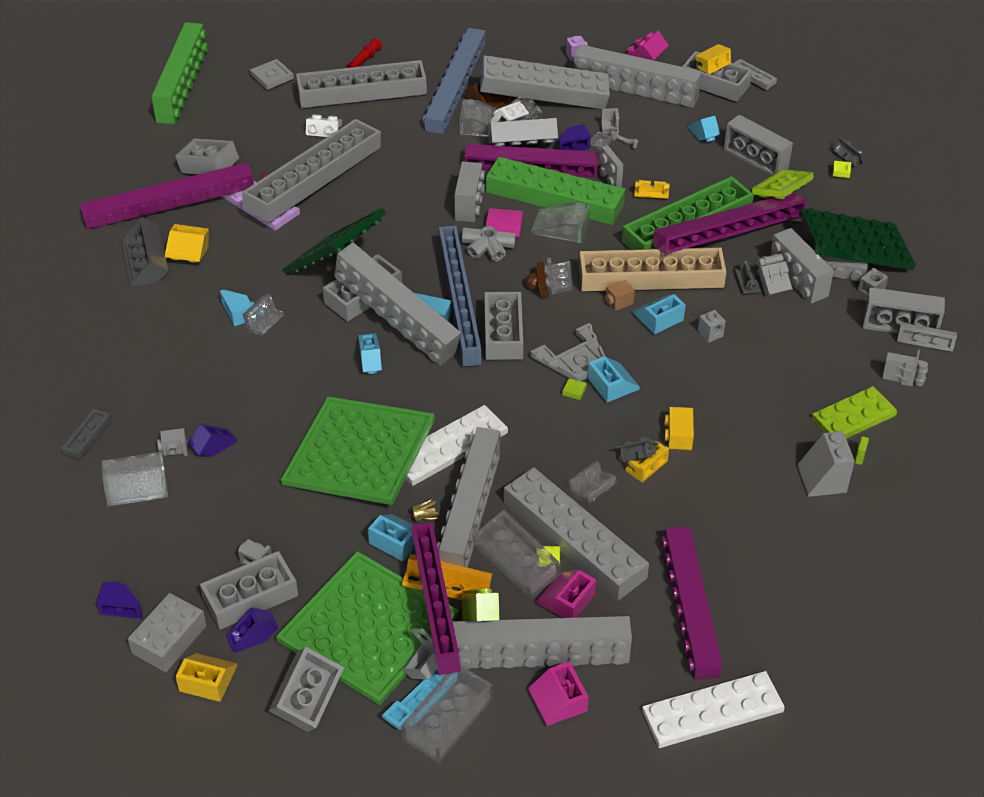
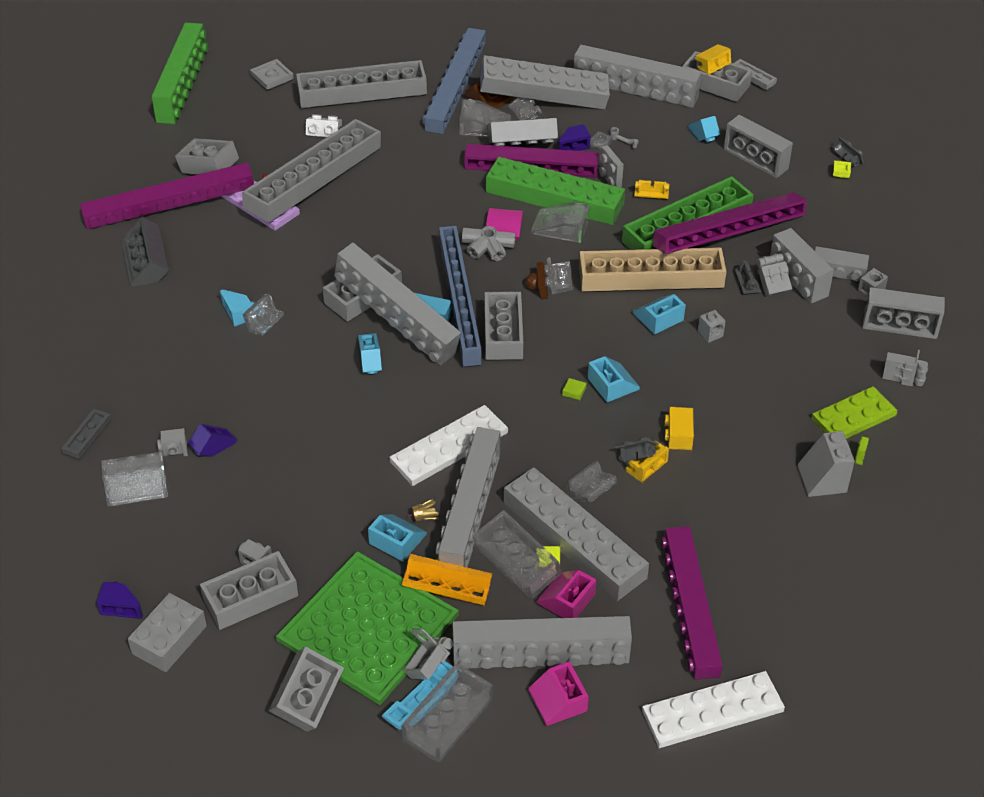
(187, 243): yellow slope -> none
(205, 676): yellow slope -> none
(252, 629): dark purple slope -> none
(335, 242): dark green plate -> none
(359, 450): bright green plate -> none
(367, 52): red pin -> none
(436, 599): magenta brick -> none
(469, 192): light grey brick -> none
(480, 605): brick -> none
(510, 113): white bracket -> none
(572, 46): lavender brick -> none
(574, 361): light grey wing -> none
(609, 119): light grey panel -> none
(619, 295): medium nougat brick -> none
(649, 47): dark pink slope -> none
(782, 183): lime plate -> none
(856, 238): dark green plate -> none
(927, 337): light grey plate -> none

